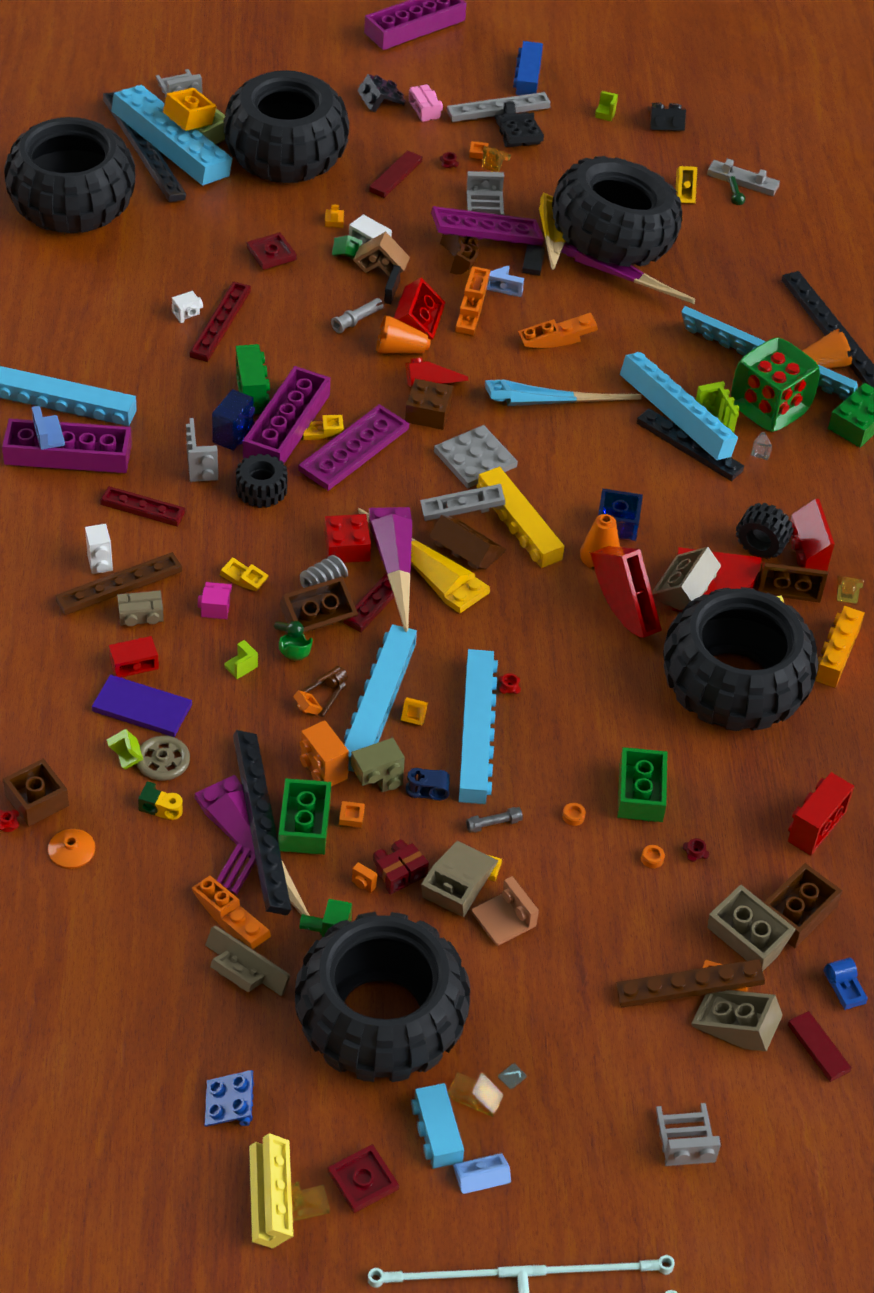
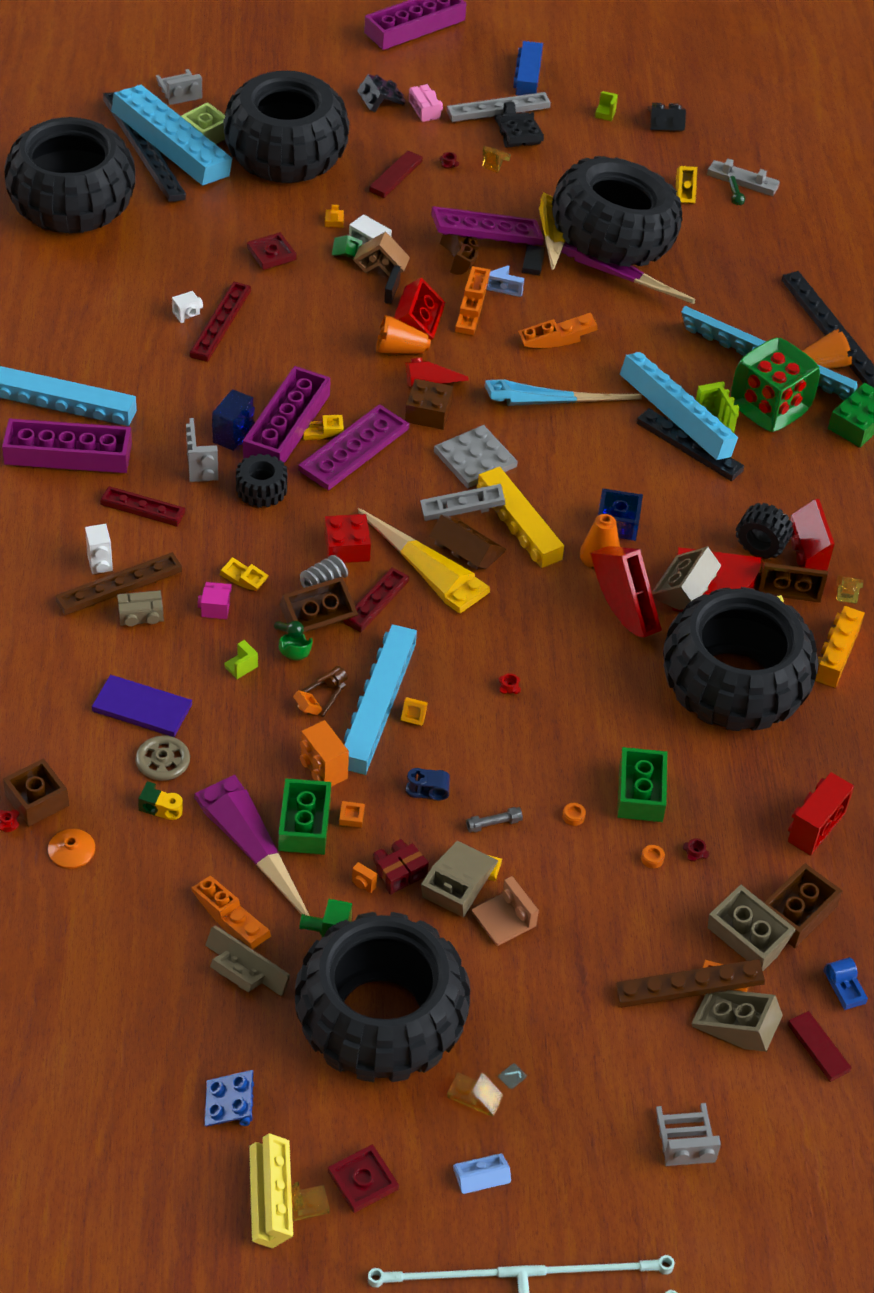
(47, 429): medium blue panel -> none
(126, 747): lime panel -> none
(133, 657): red brick -> none
(189, 109): light orange brick -> none
(227, 868): magenta tile -> none
(252, 374): green brick -> none
(261, 823): black plate -> none
(350, 317): light grey pin -> none
(380, 764): olive brick -> none
(393, 538): magenta plate -> none
(437, 1126): medium azure brick -> none
(476, 149): orange plate -> none
(476, 727): medium azure brick -> none
(485, 192): light grey plate -> none
(762, 447): clear slope -> none

